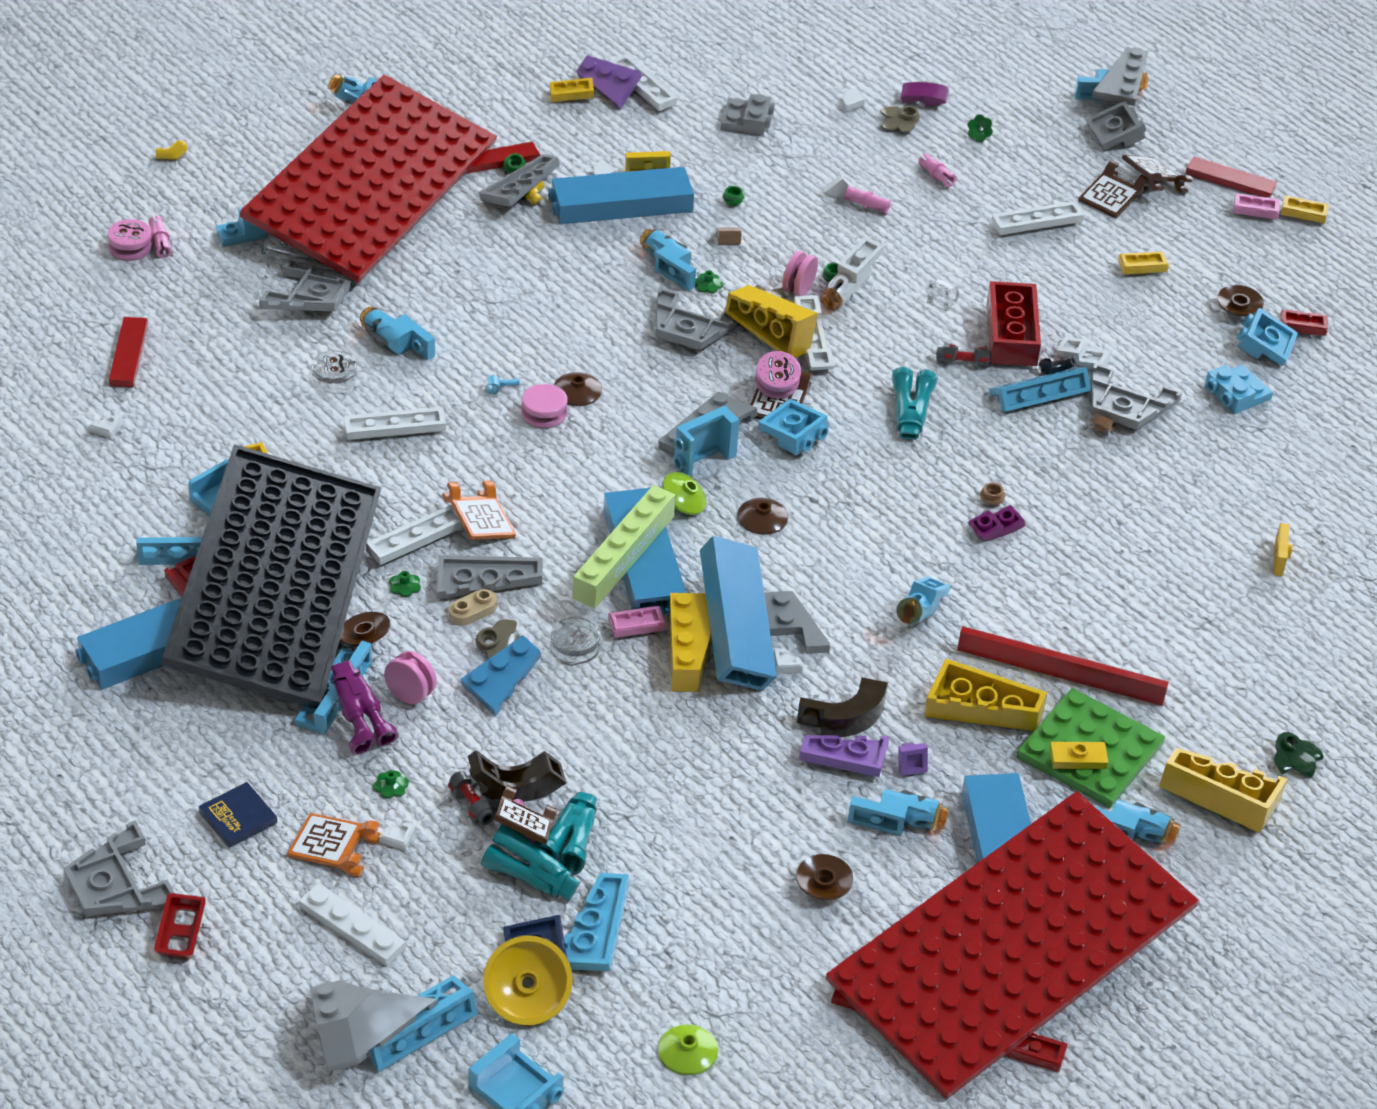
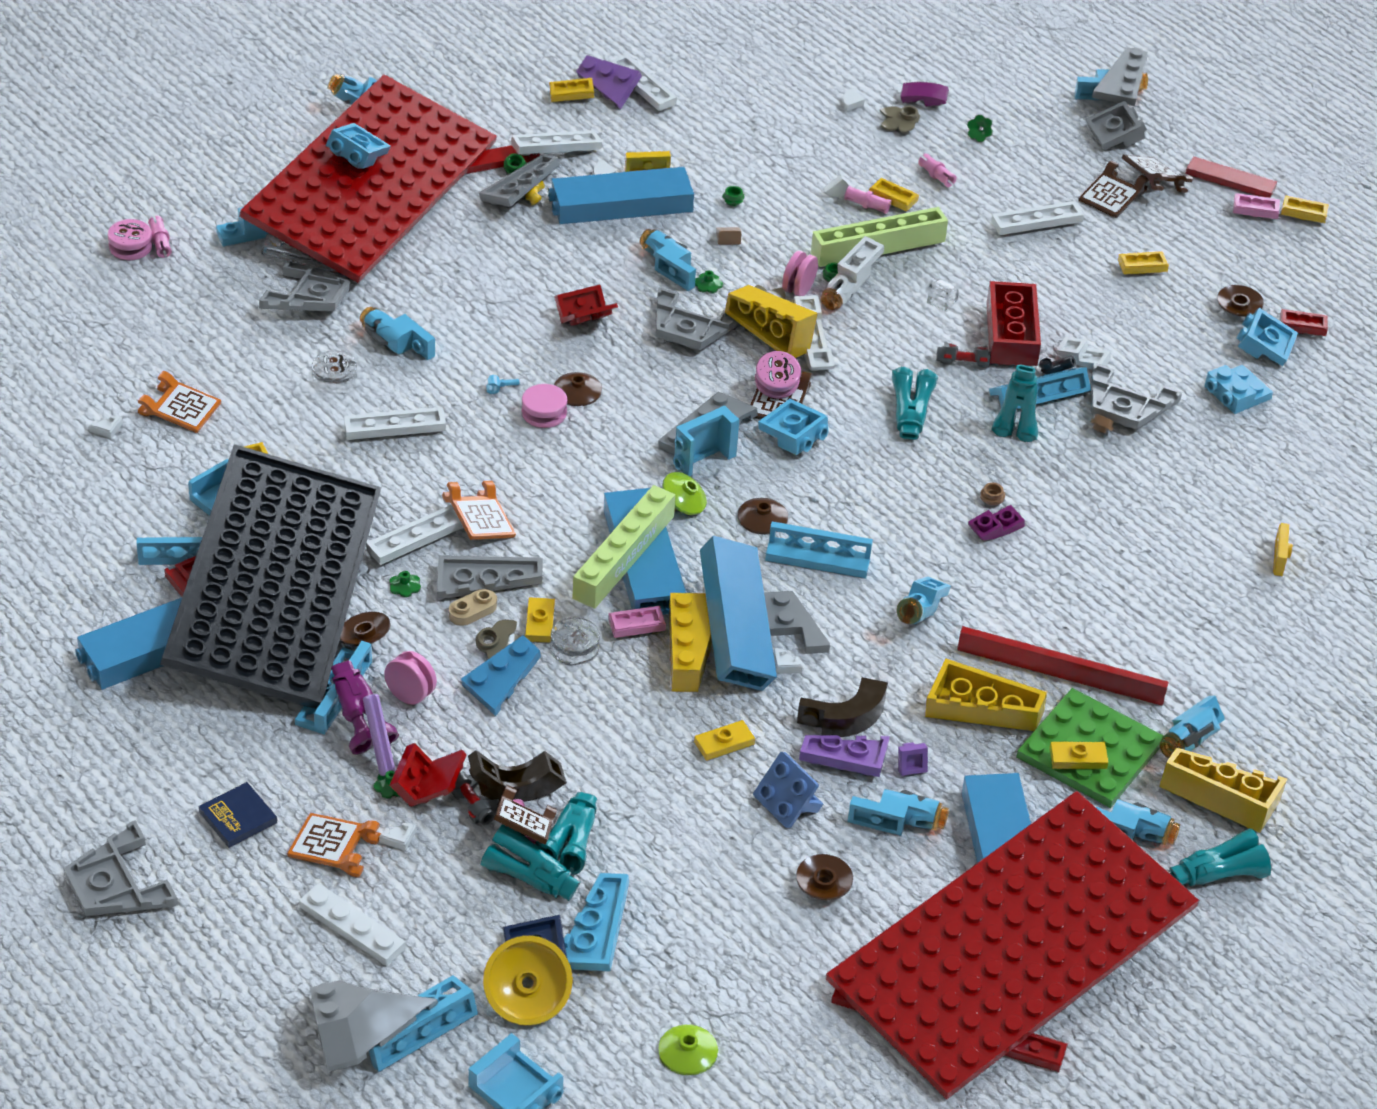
(128, 352): red tile -> none
(169, 928): red piece -> none
(173, 152): yellow arm -> none
(179, 404): none -> flag
(356, 145): none -> medium azure plate
(378, 733): none -> lavender axle
(421, 779): none -> red bracket
(540, 619): none -> yellow plate
(556, 142): none -> white plate
(581, 304): none -> red bracket
(724, 740): none -> yellow plate
(749, 115): light grey plate -> none
(787, 791): none -> medium blue bracket
(819, 554): none -> medium azure fence
(894, 232): none -> yellowish green brick
(899, 196): none -> yellow plate
(1022, 393): none -> teal piece
(1193, 727): none -> medium azure plate
(1232, 858): none -> teal piece
(1298, 755): dark green plate -> none

